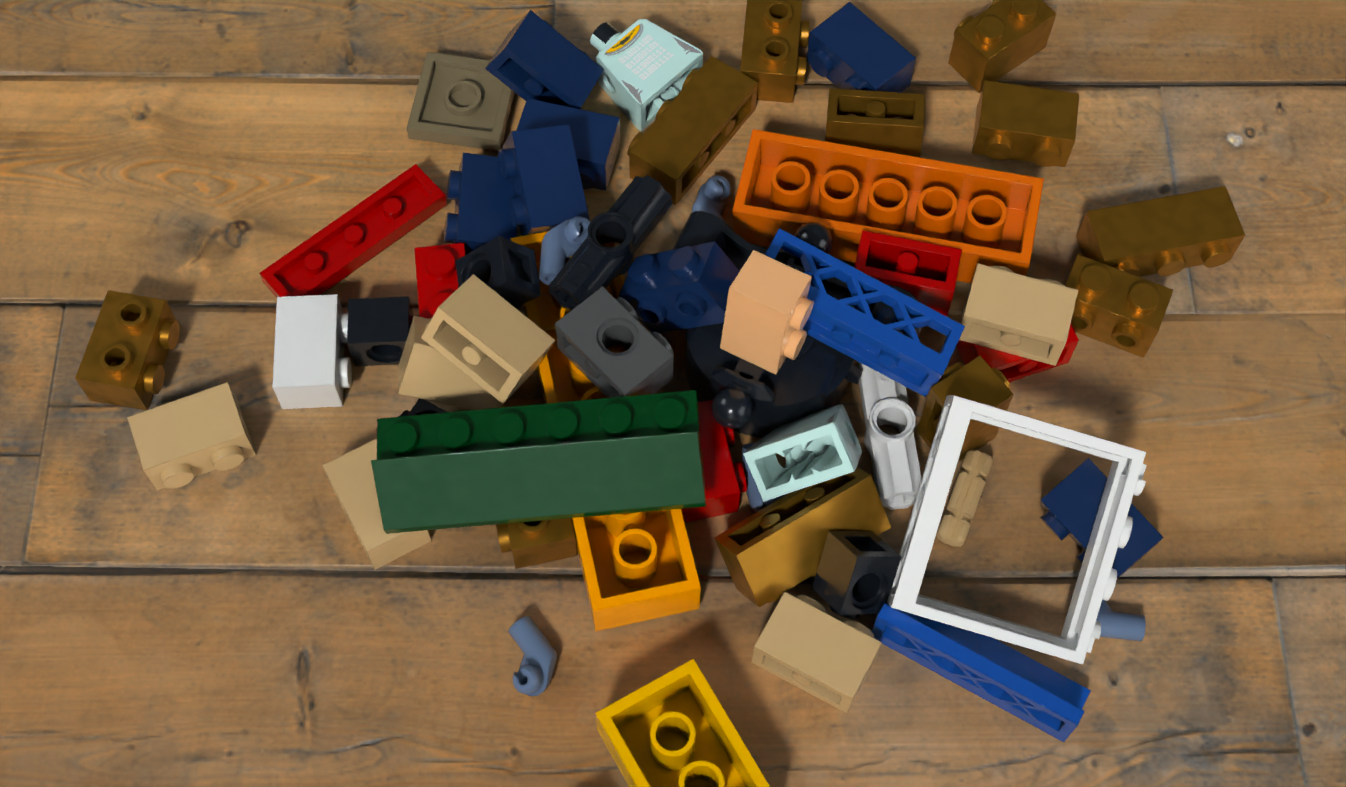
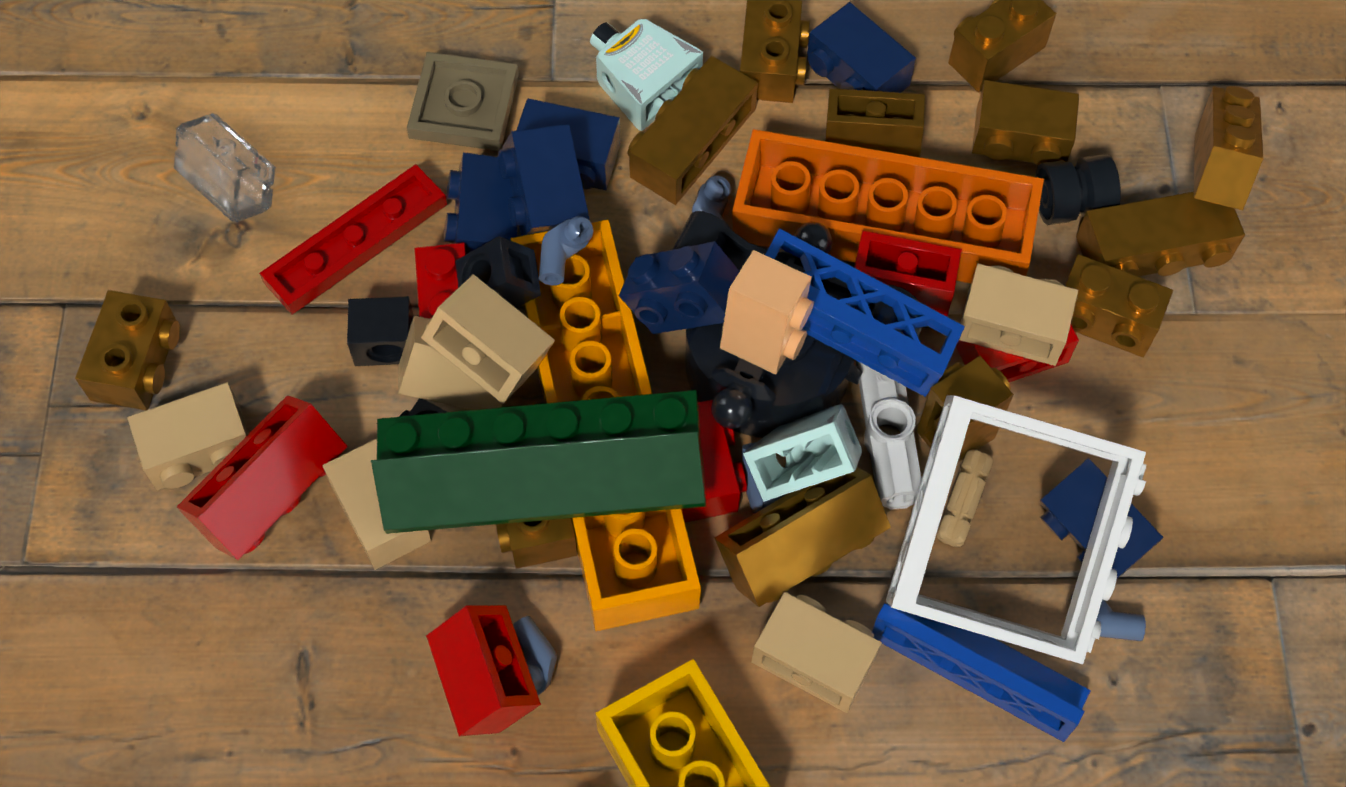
(224, 167): none -> clear brick
(262, 477): none -> red brick
(310, 352): white brick -> none
(483, 670): none -> red brick
(544, 64): dark blue brick -> none
(608, 321): dark grey brick -> none
(625, 223): black piece -> none
(856, 572): black brick -> none
(1077, 189): none -> black wheel
(1228, 147): none -> pearl gold brick

